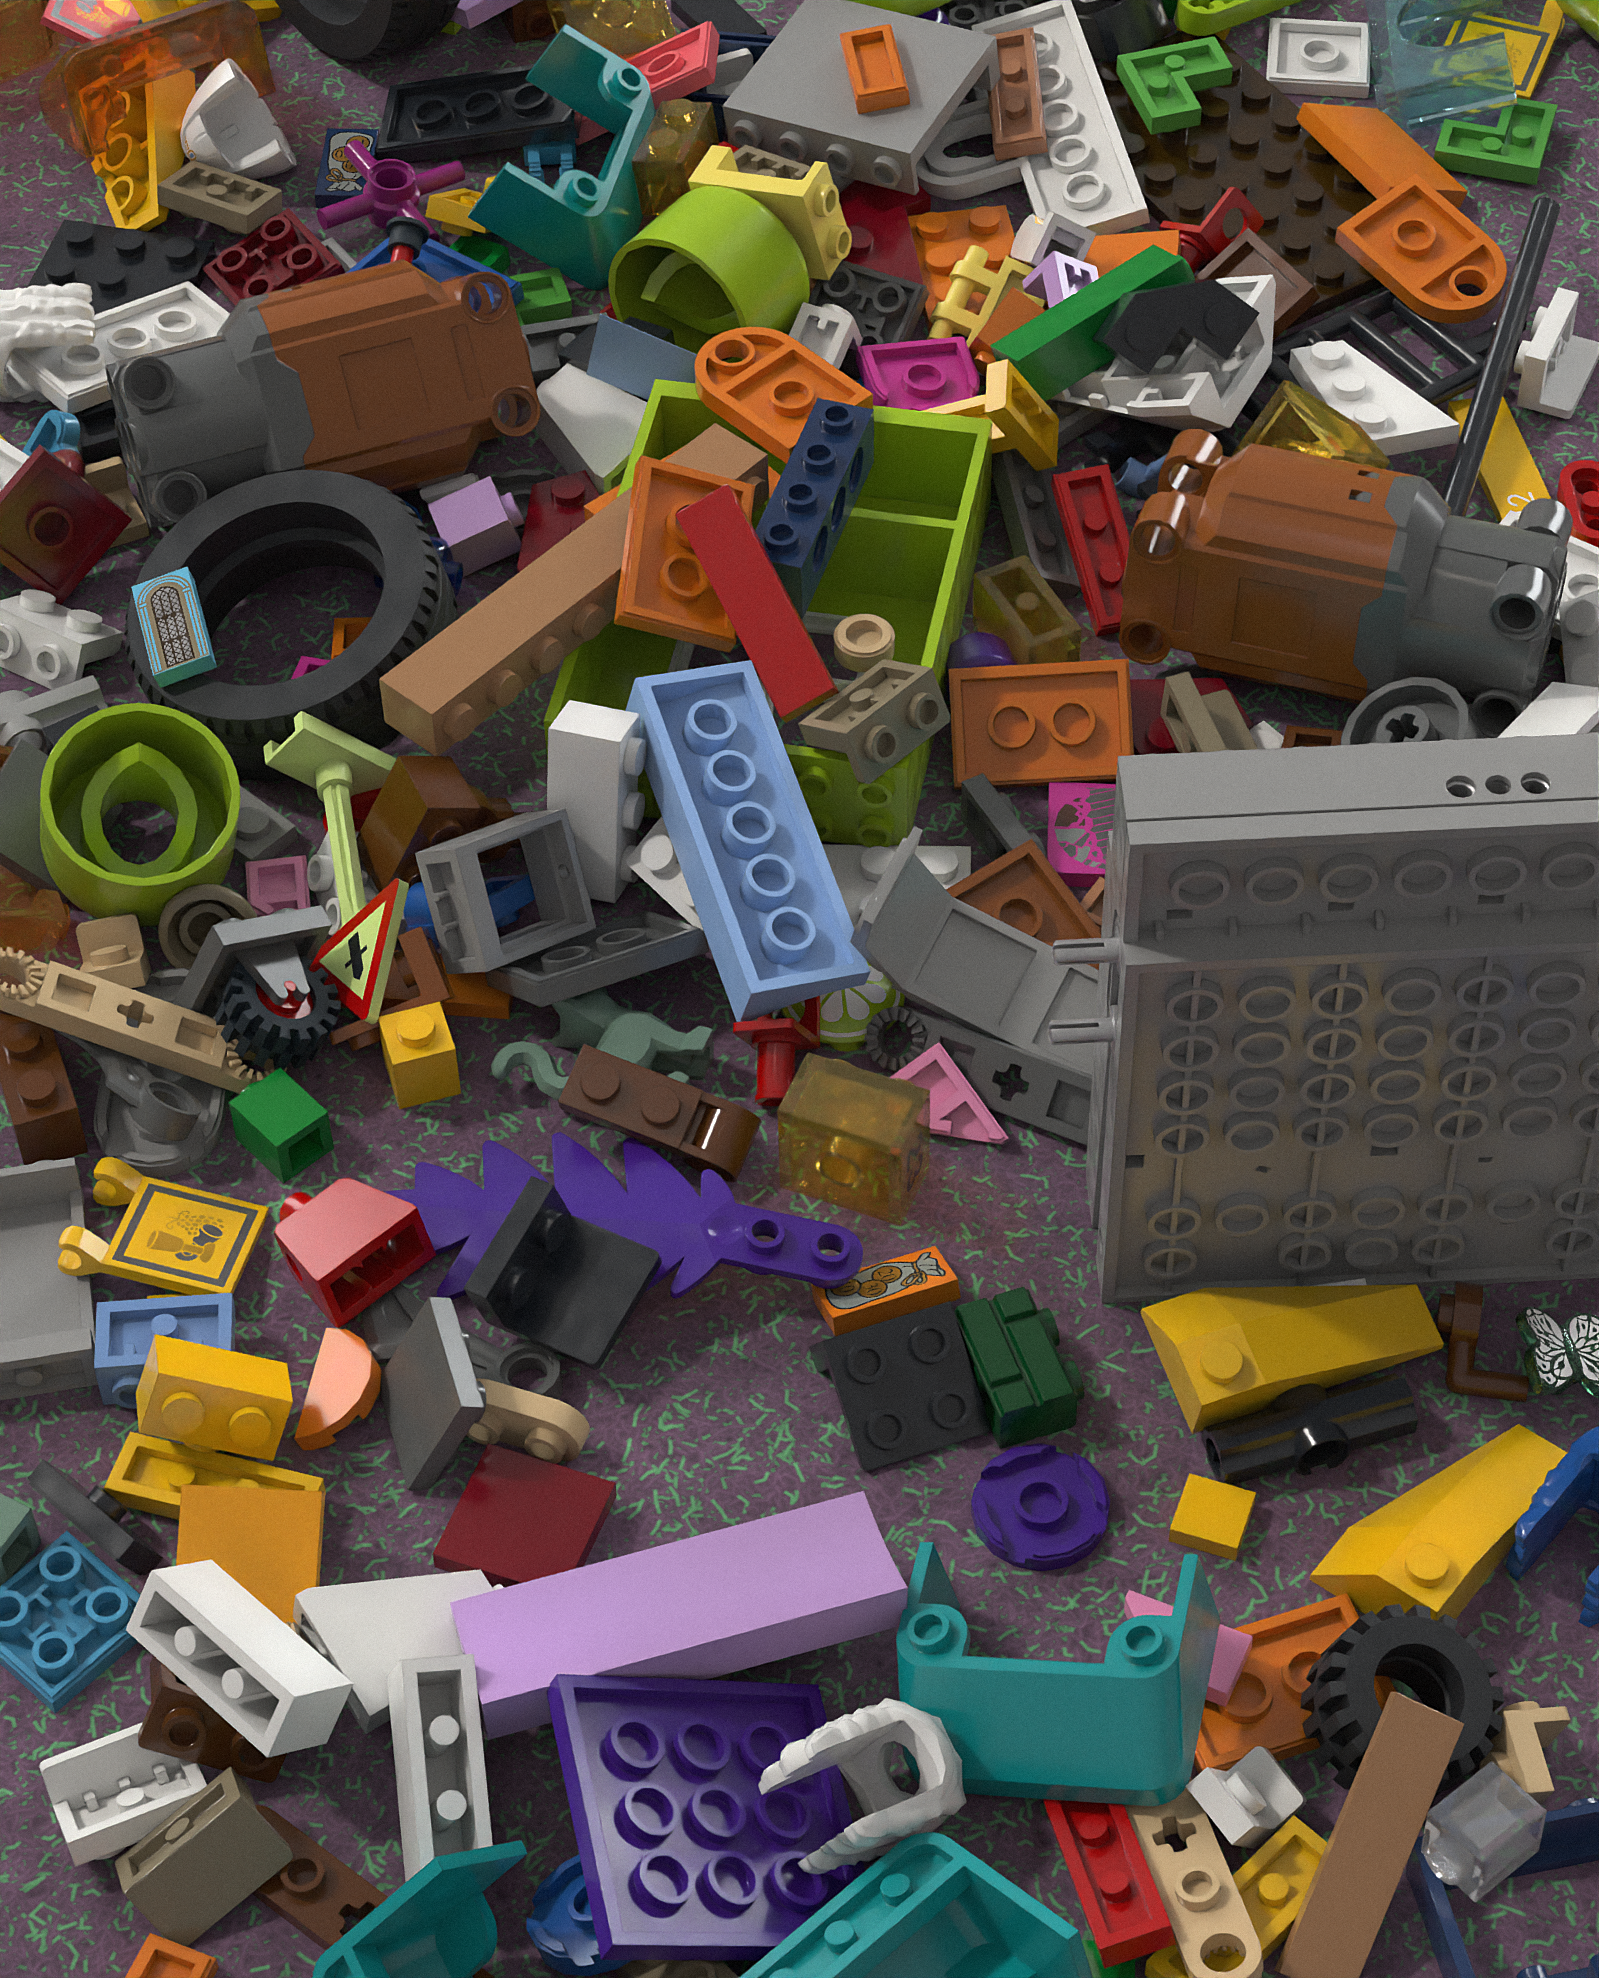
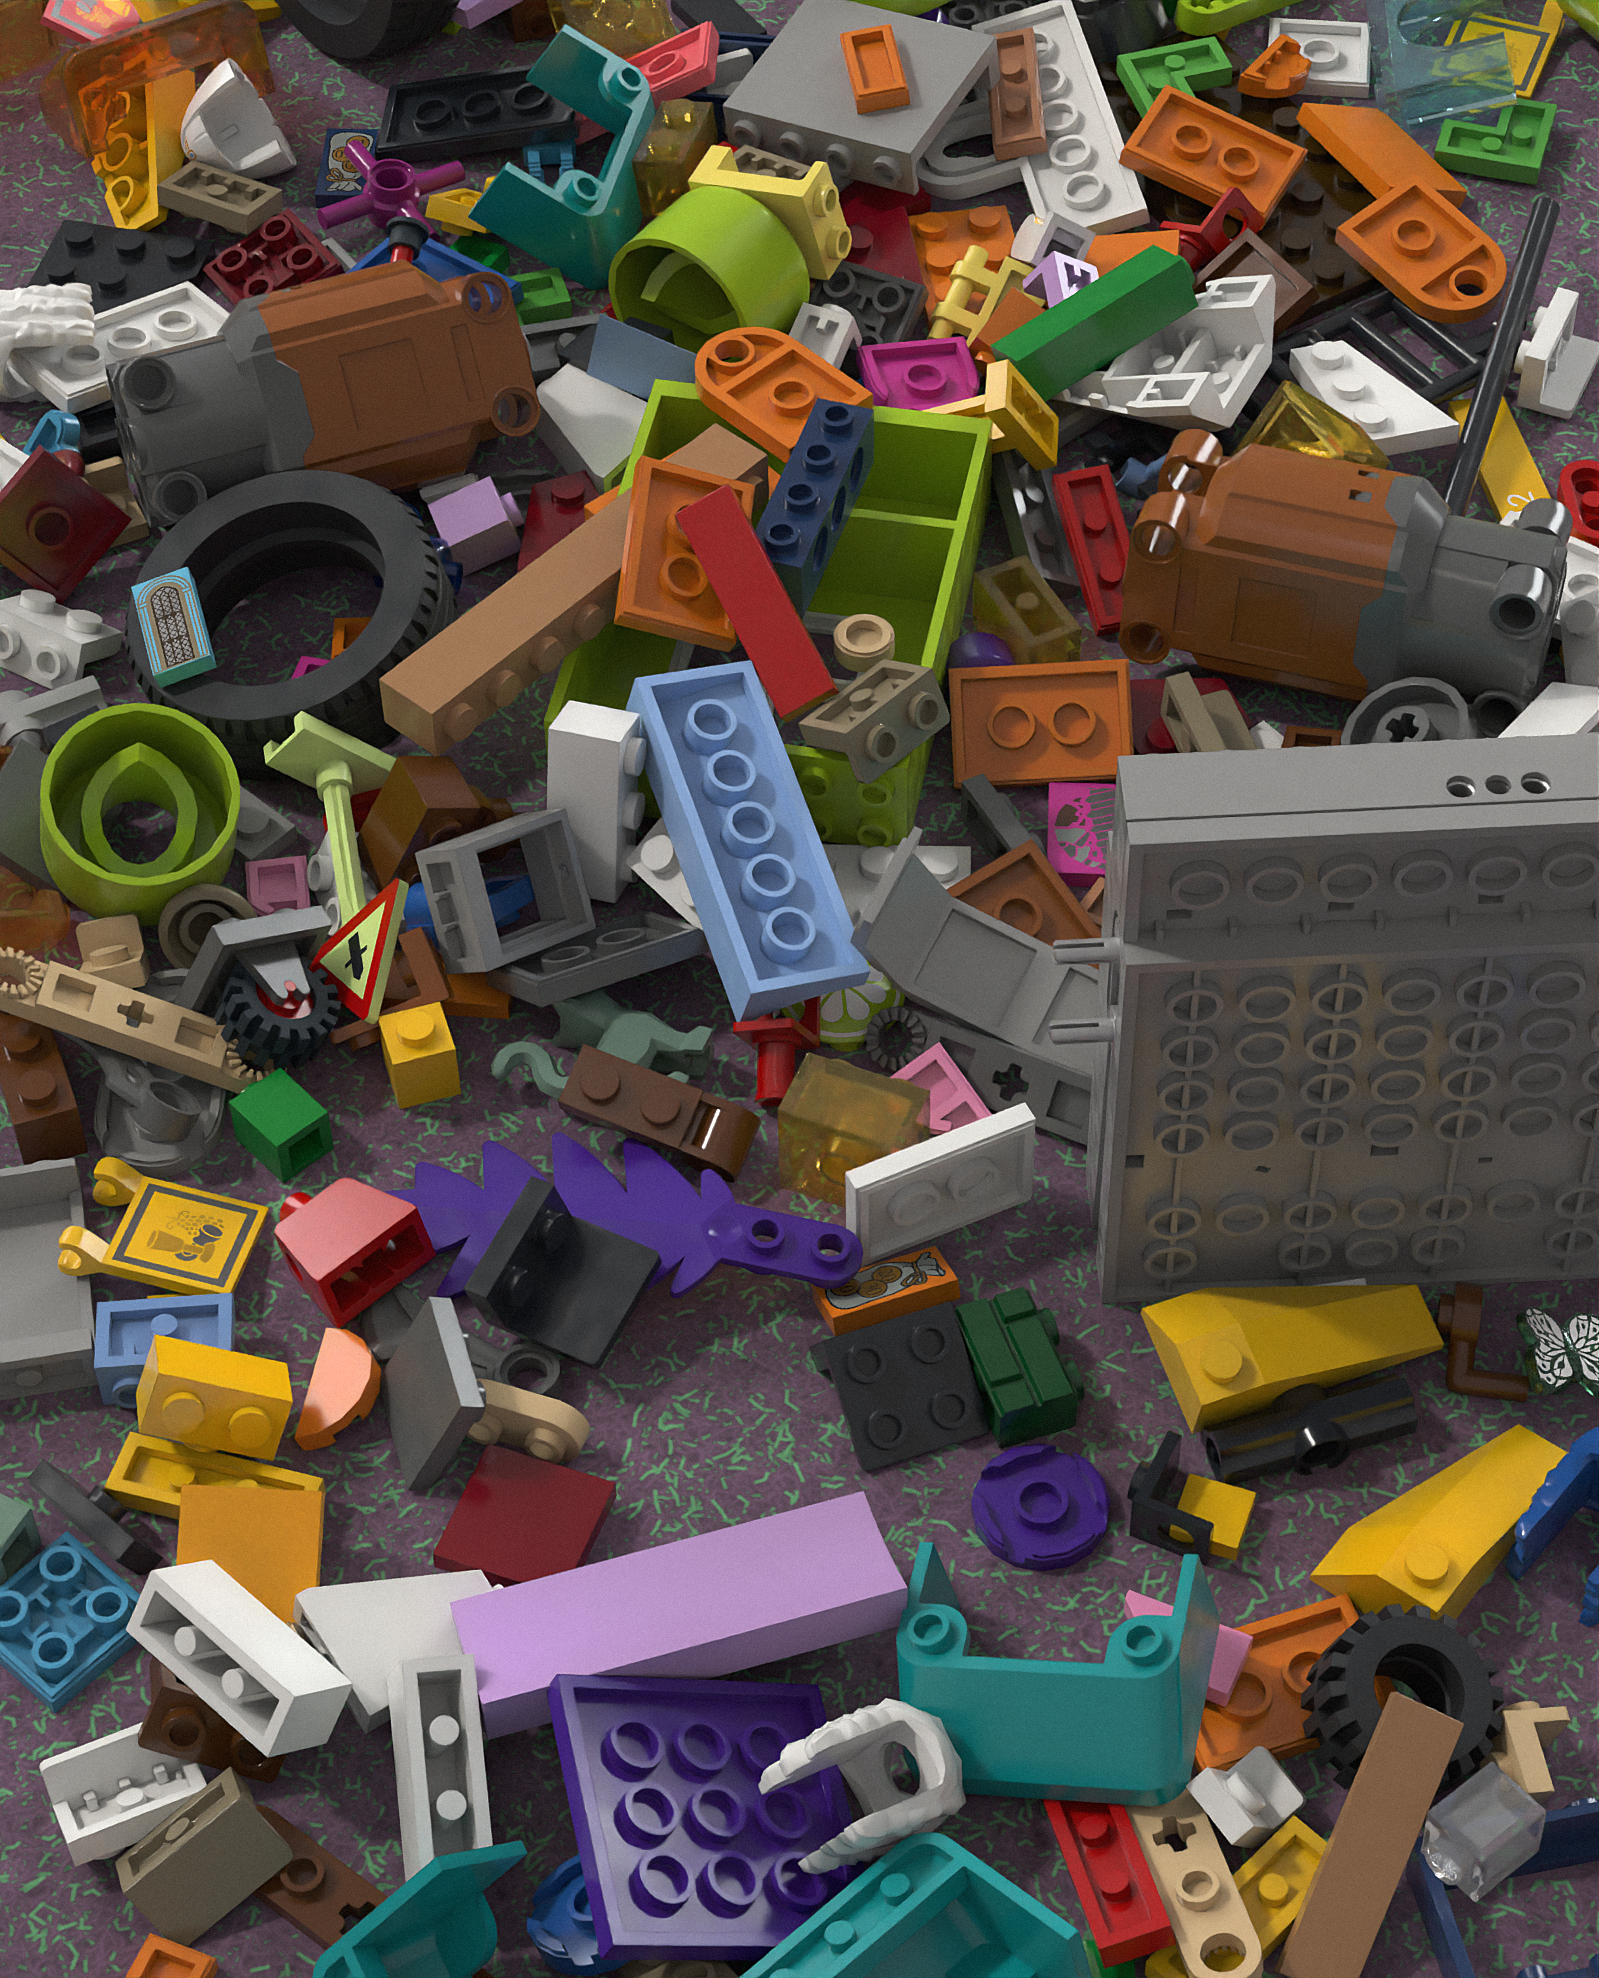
(942, 1183): none -> white tile
(1148, 1512): none -> black bracket
(1149, 319): black brick -> none
(1210, 150): none -> orange tile
(1277, 71): none -> orange tile

